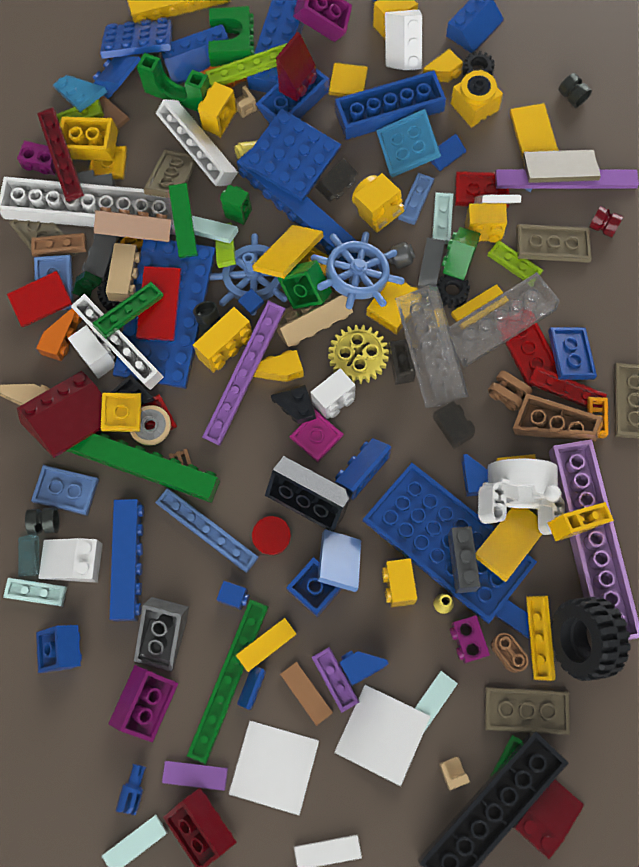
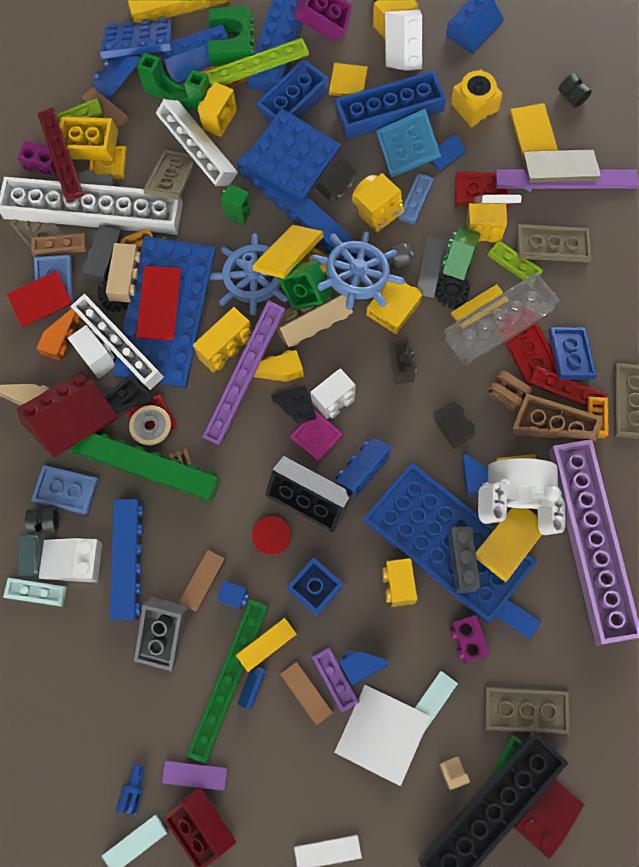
(58, 648): blue slope -> none
(79, 92): dark azure wing -> none
(85, 284): dark green bracket -> none
(121, 412): yellow tile -> none
(128, 310): green tile -> none
(132, 225): medium nougat wedge -> none
(143, 704): magenta slope -> none
(183, 220): green tile -> none
(202, 580): none -> medium nougat tile
(206, 315): pearl dark grey wheel -> none
(207, 530): medium blue tile -> none
(214, 229): light aqua tile -> none
(225, 253): lime tile -> none
(243, 147): light yellow cone -> none
(246, 103): tan panel -> none
(251, 301): blue tile -> none
(274, 767): white sticker -> none
(295, 68): dark red slope -> none
(339, 560): tile -> none
(371, 364): light yellow gear -> none
(431, 347): clear brick -> none
(440, 607): light yellow cone -> none
(442, 216): light aqua tile -> none
(446, 66): yellow slope -> none
(478, 60): black tyre -> none
(509, 652): medium nougat brick -> none
(540, 638): yellow tile -> none
(580, 521): yellow slope -> none
(606, 222): dark red wheel -> none
(607, 635): black tyre -> none

